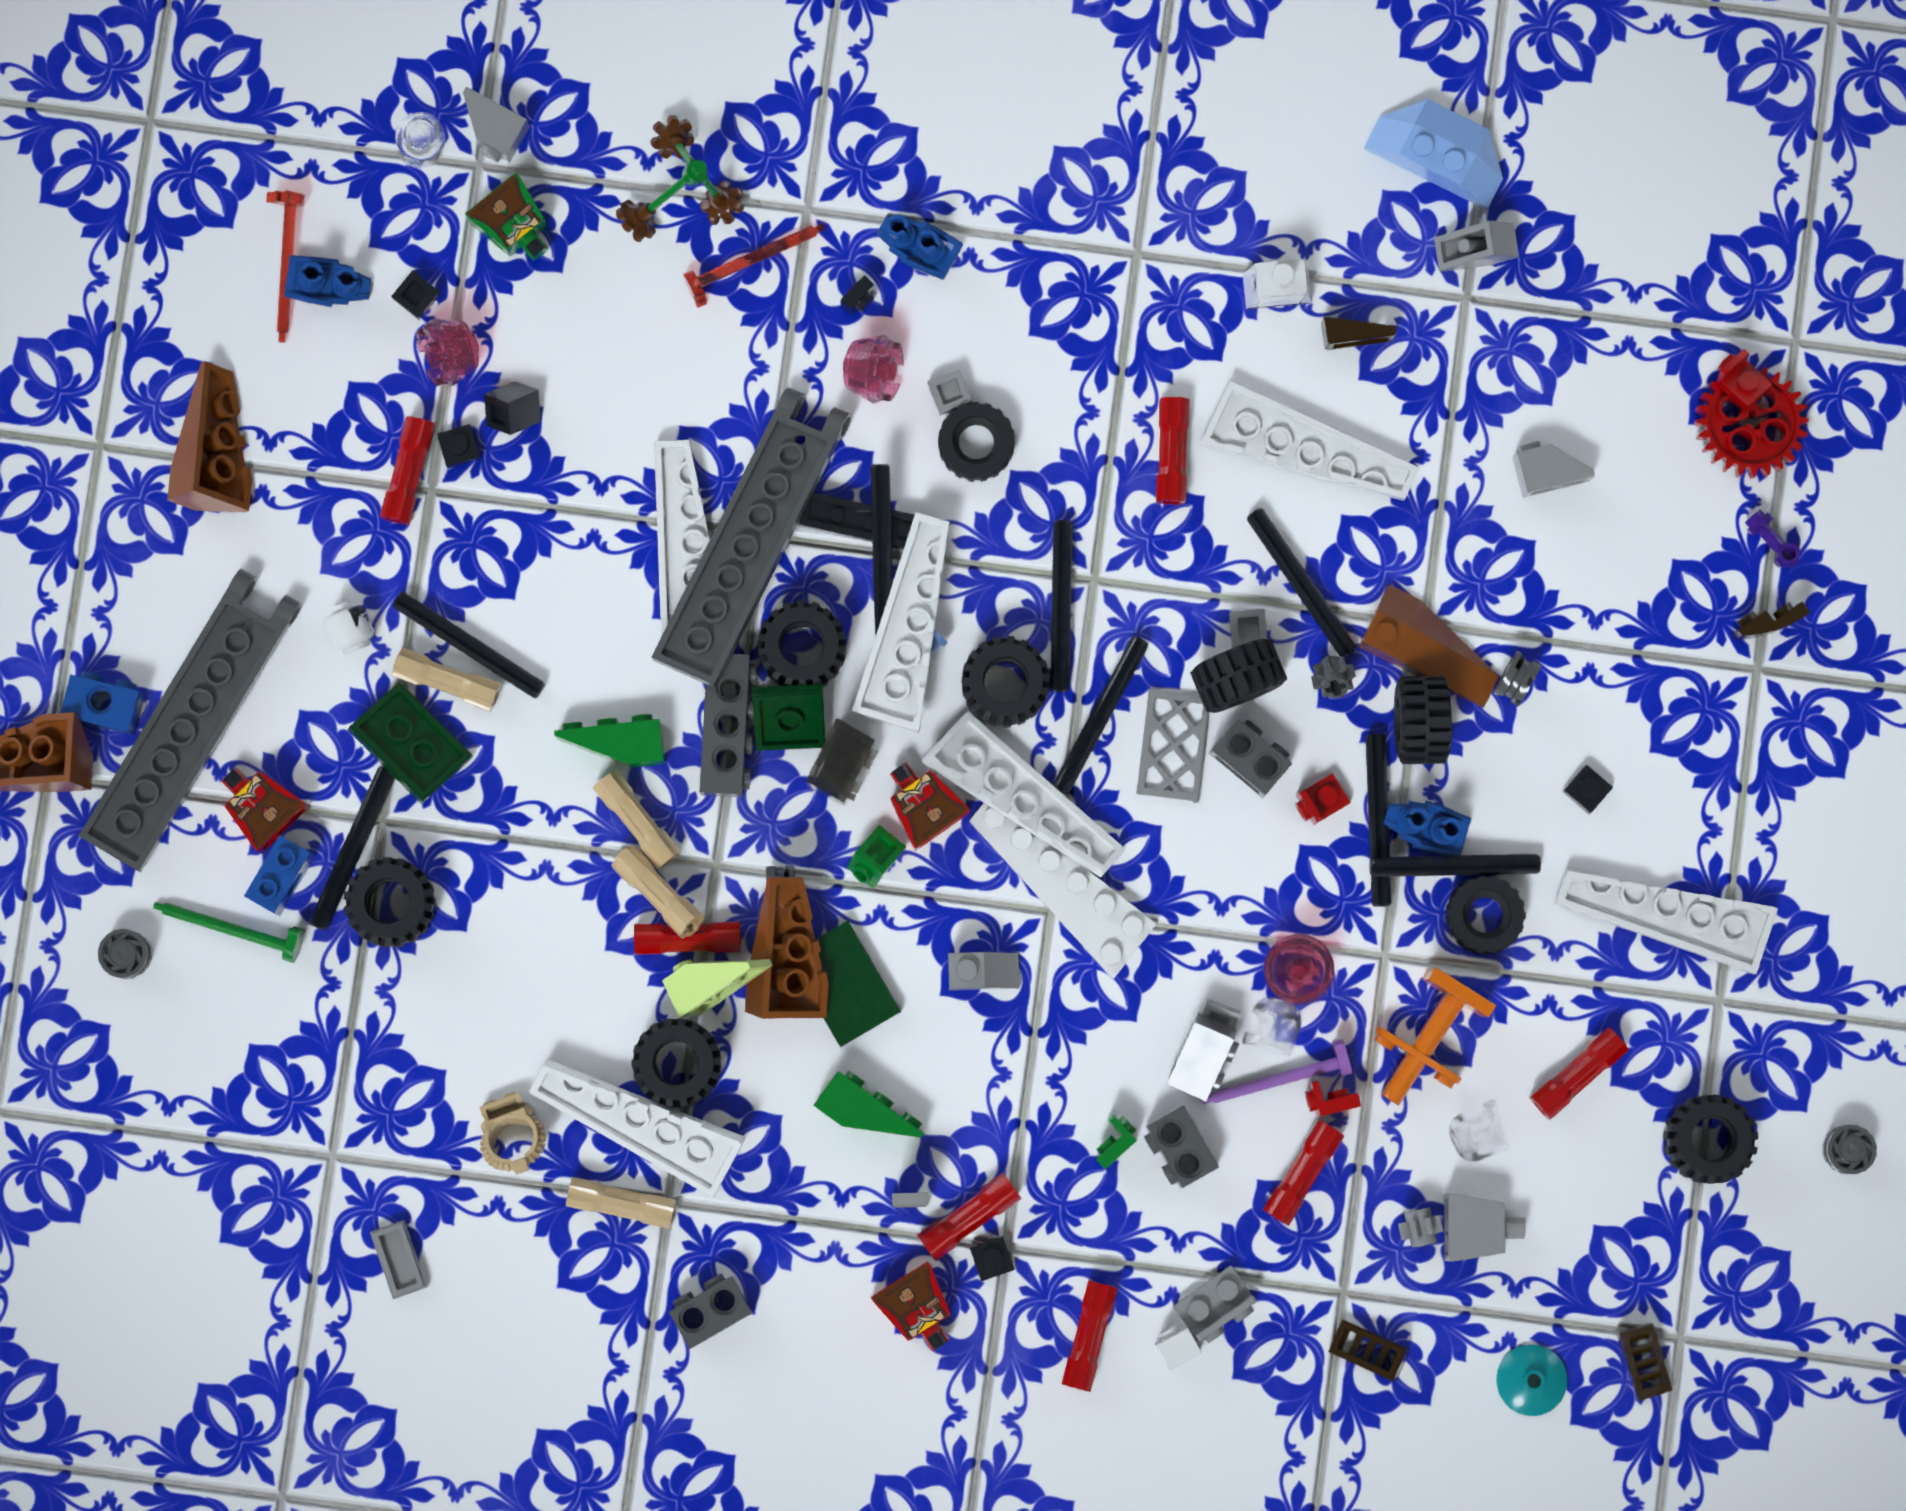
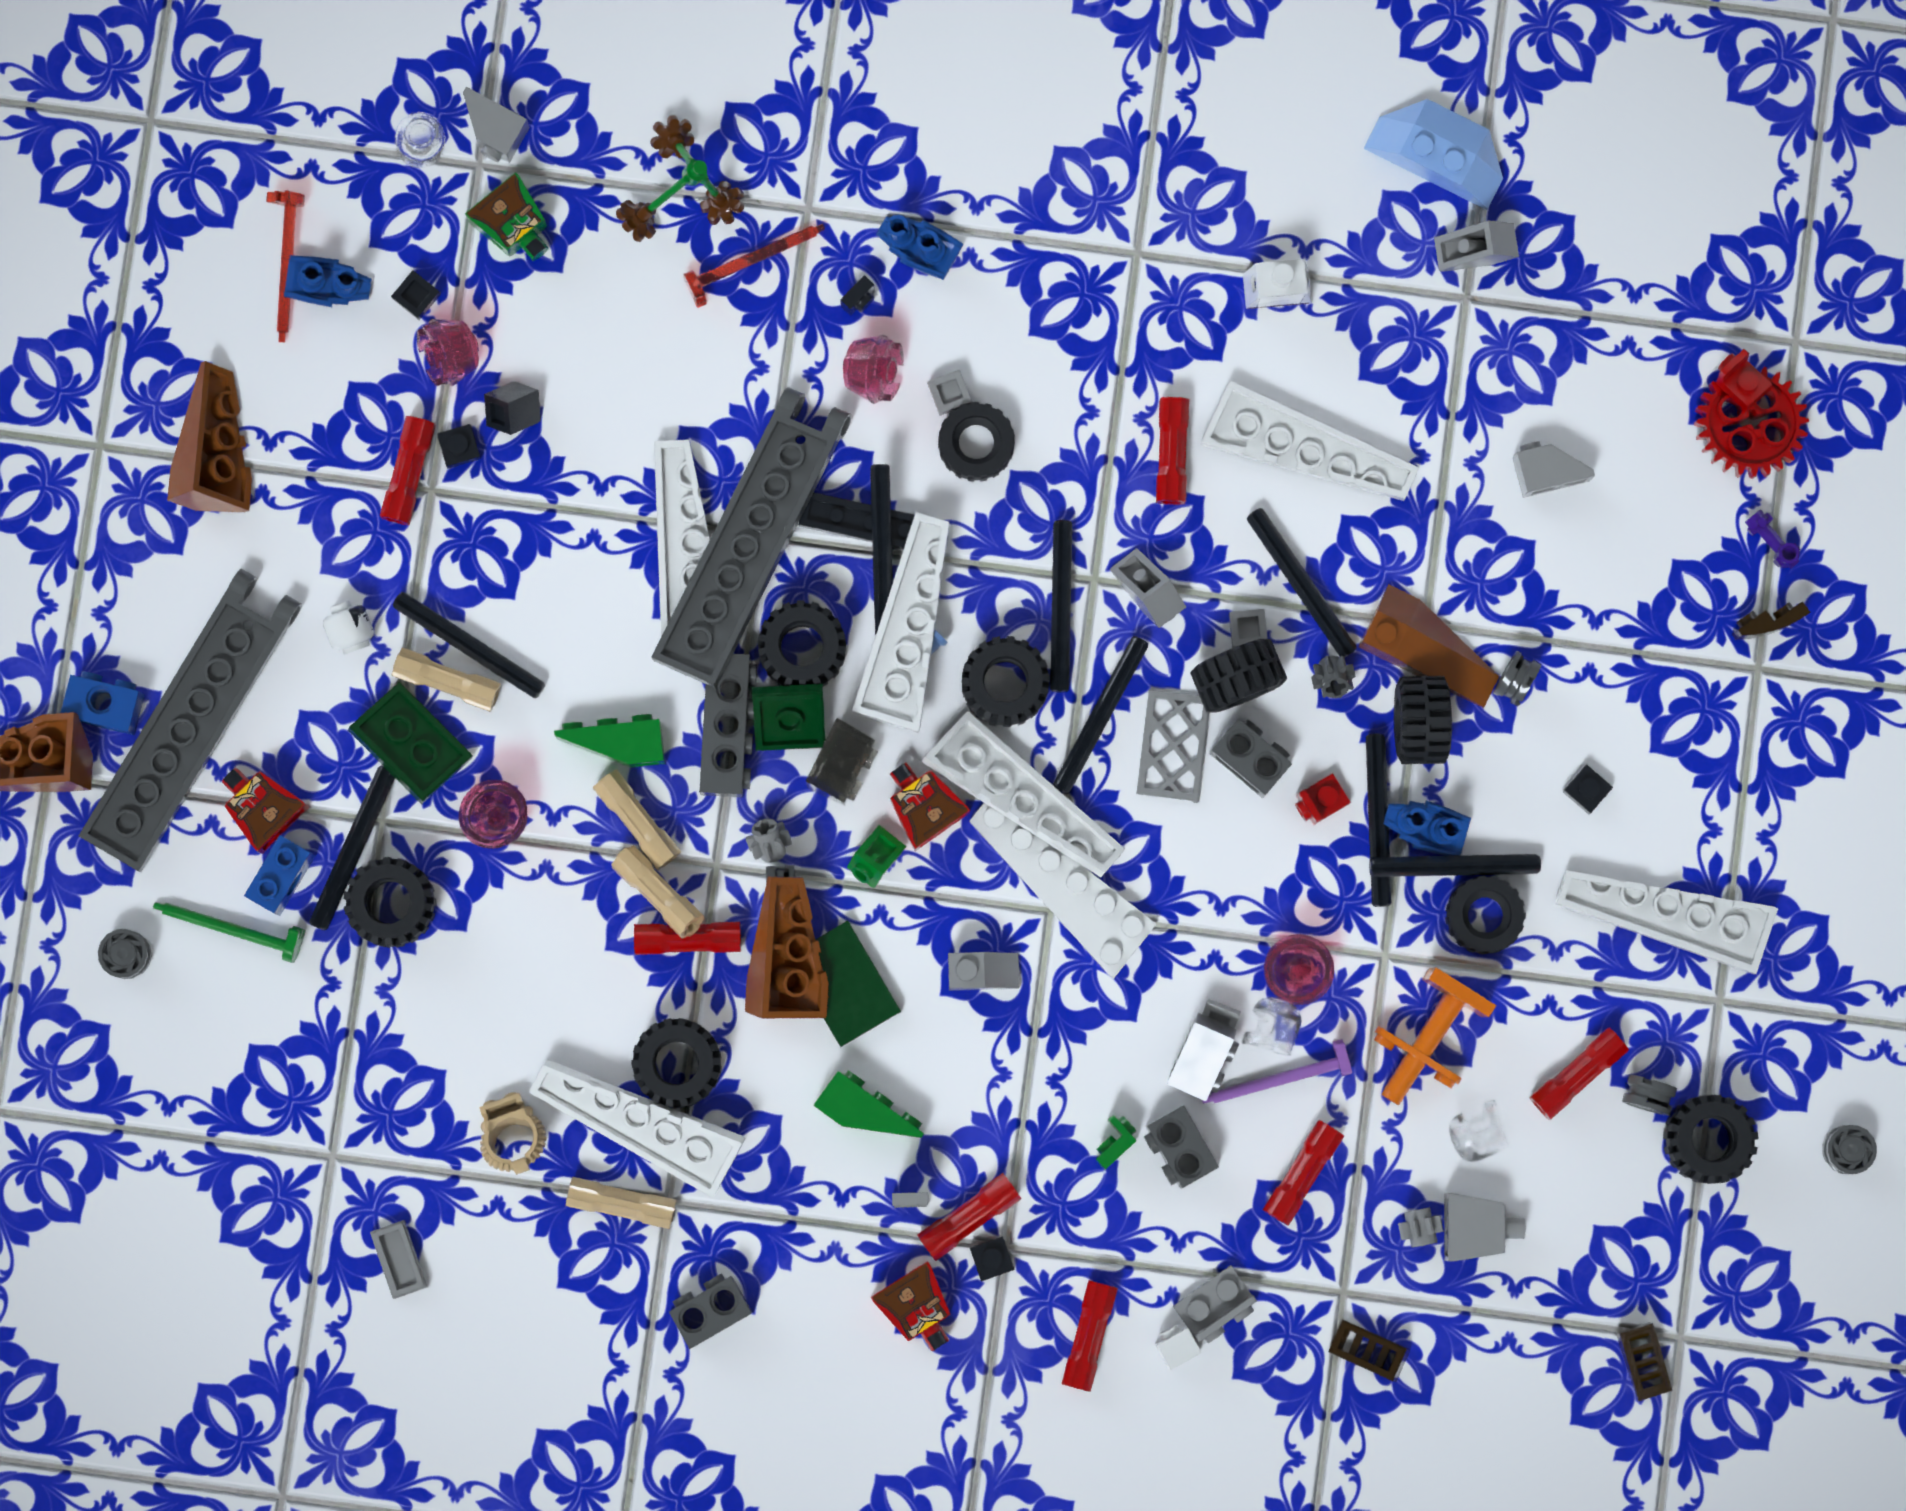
(493, 814): none -> clear pink cone
(702, 985): yellowish green slope -> none
(768, 840): none -> light grey gear
(1148, 587): none -> light grey slope
(1338, 1100): red bracket -> none
(1347, 333): dark brown slope -> none
(1513, 1377): teal dish -> none
(1646, 1090): none -> dark grey wheel

